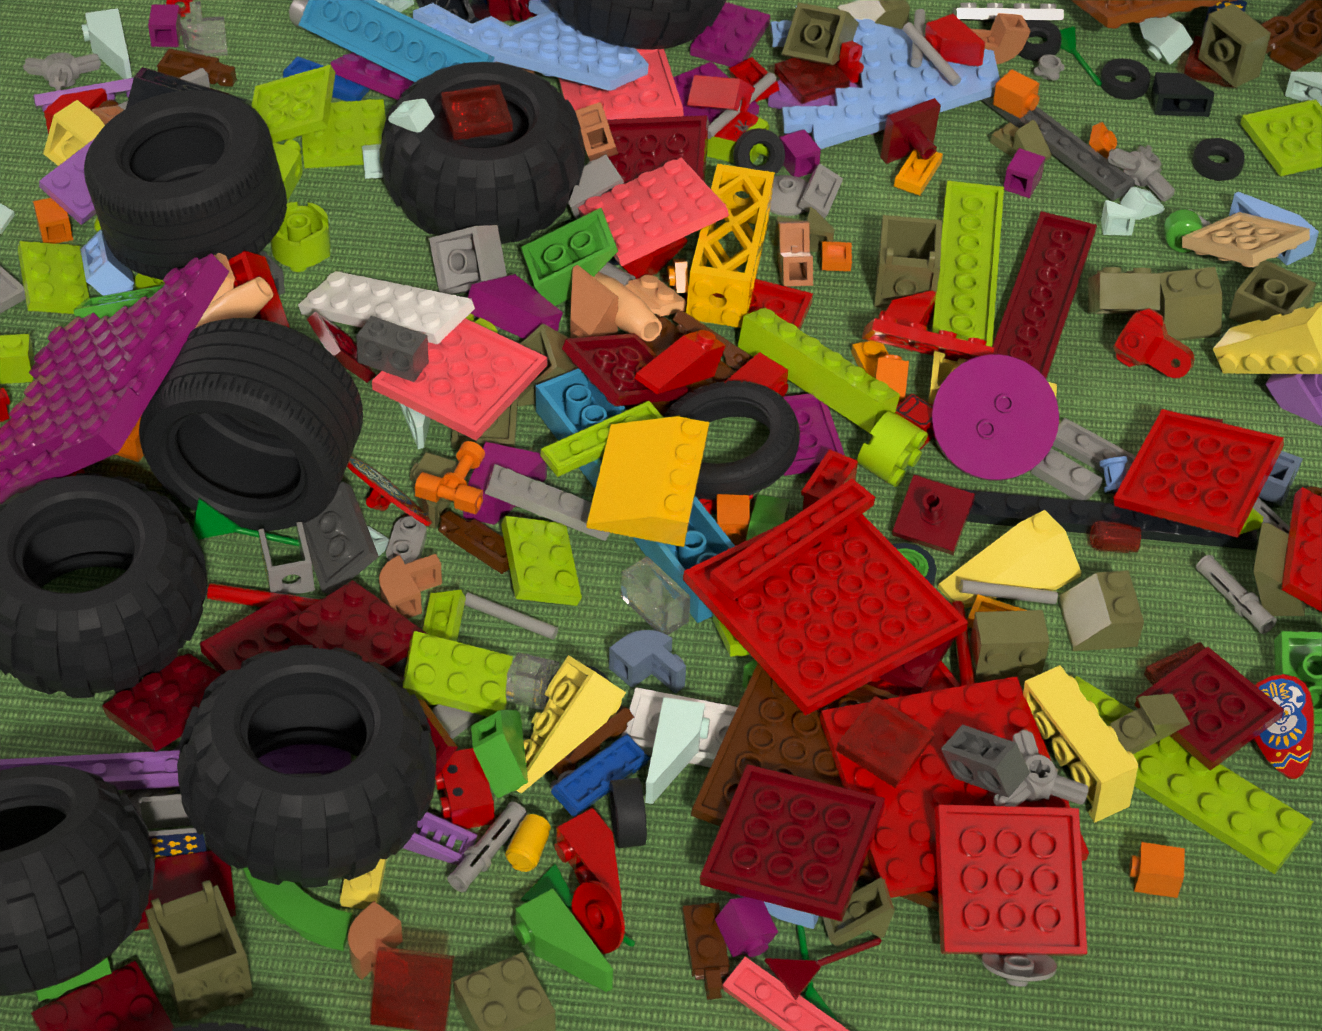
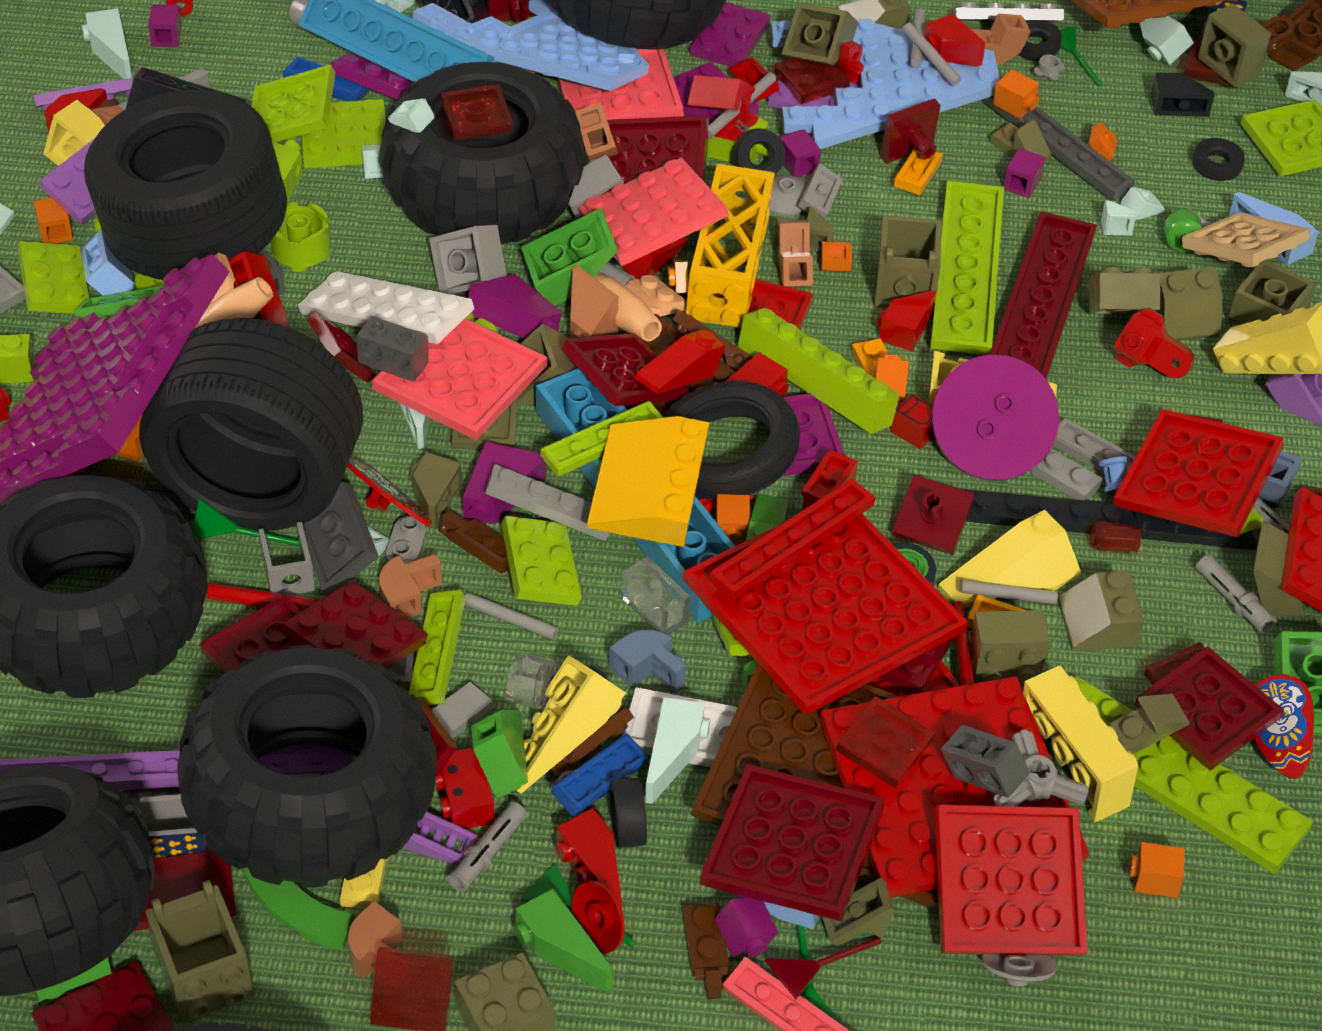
(61, 68): light grey bush -> none
(162, 701): dark red plate -> none
(181, 63): reddish brown hinge -> none
(202, 34): clear brick -> none
(453, 485): orange bar -> none
(456, 674): lime plate -> none
(528, 843): yellow piece -> none
(892, 448): lime brick -> none
(917, 339): red plate -> none
(1122, 89): black tyre -> none
(1143, 168): light grey bush -> none

